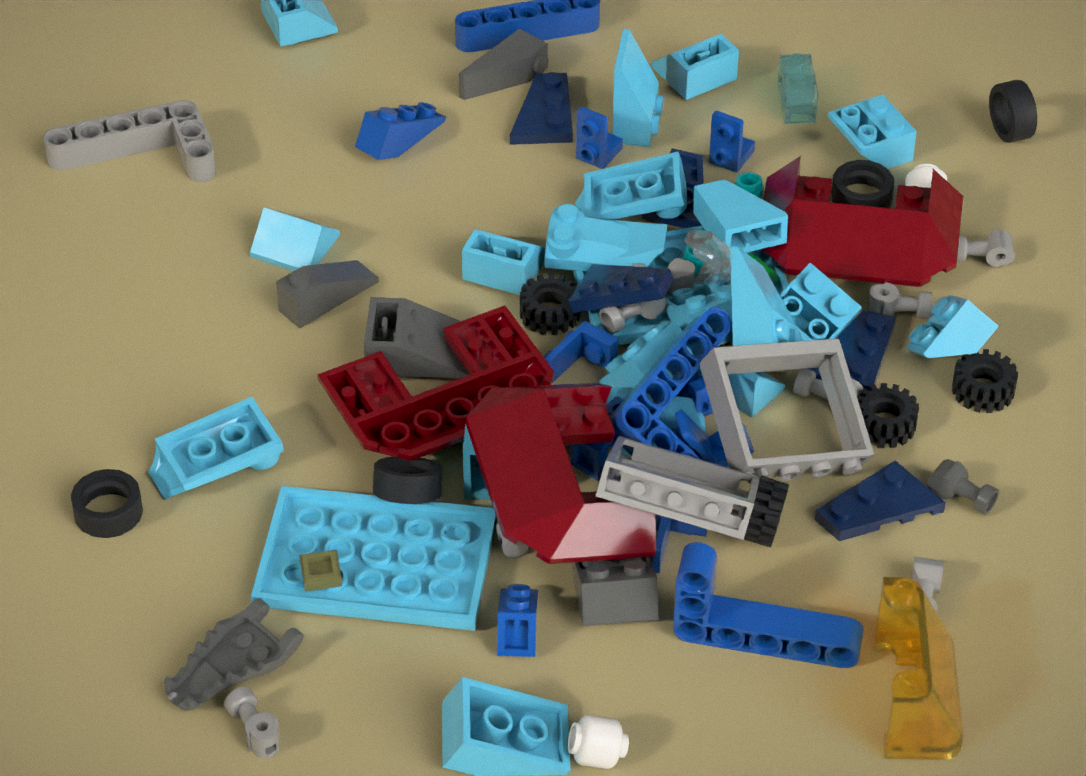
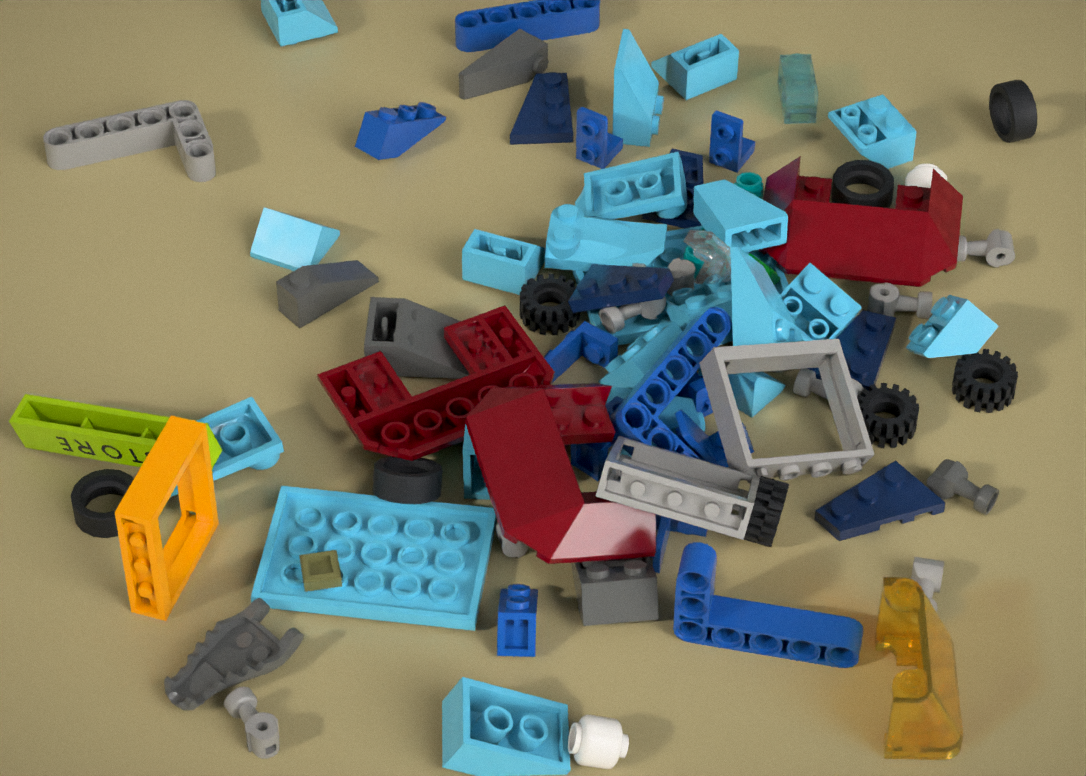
(91, 430): none -> lime brick
(156, 573): none -> light orange window

